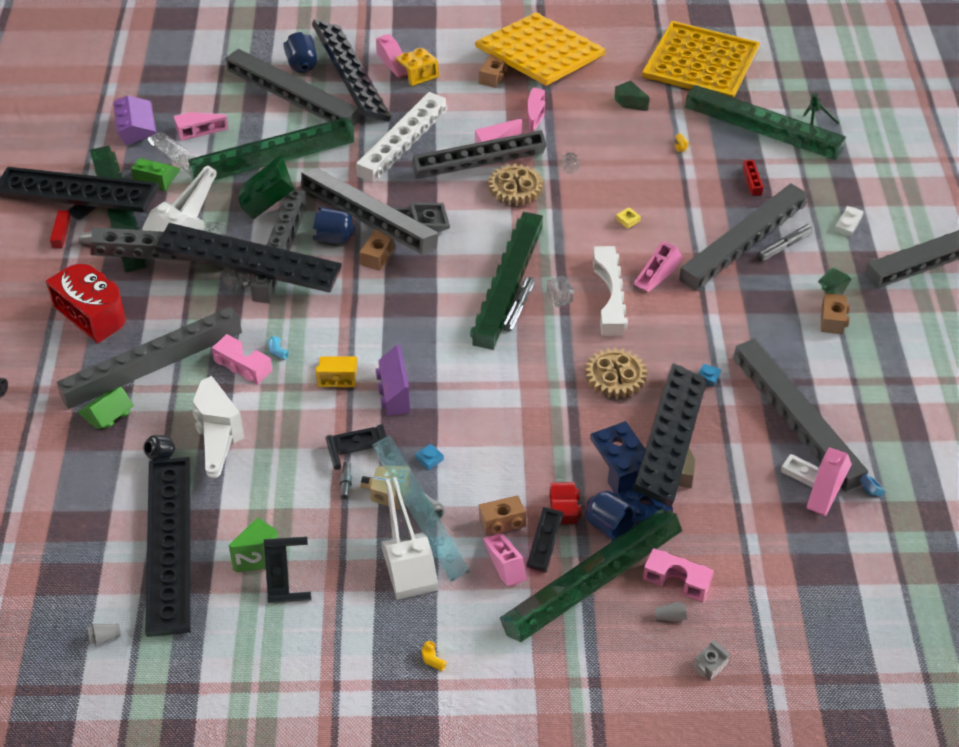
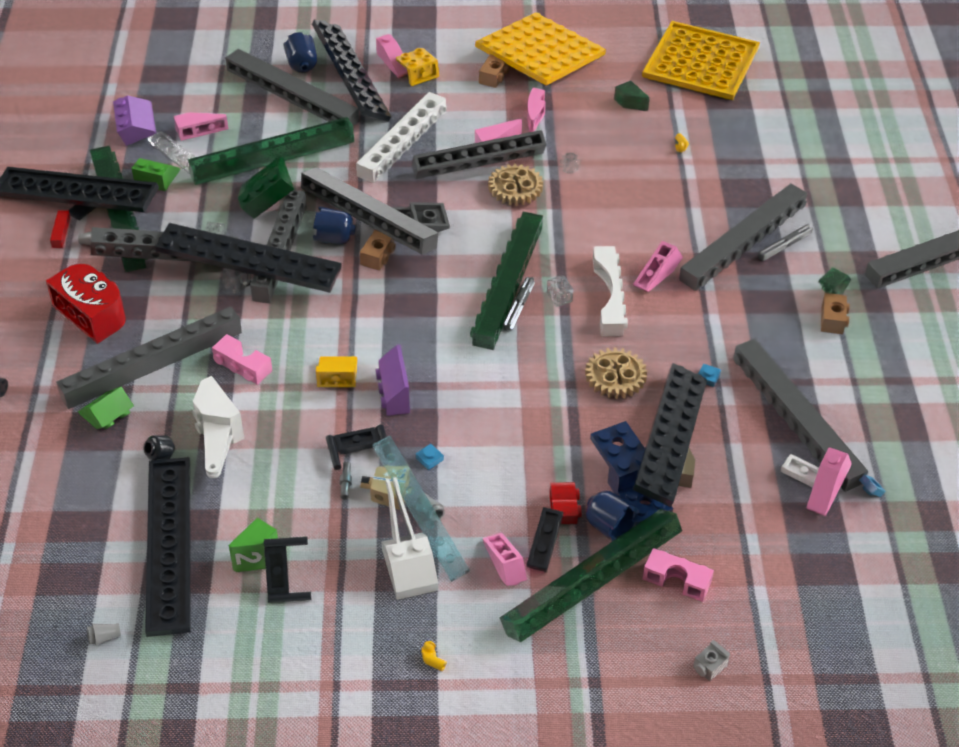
(185, 208): white slope -> none
(274, 348): medium azure arm -> none
(502, 515): medium nougat brick -> none
(628, 218): light yellow plate -> none
(671, 612): light grey cone -> none
(752, 177): red piece -> none
(765, 122): clear green brick -> none
(816, 105): dark green plant -> none
(849, 221): white plate -> none

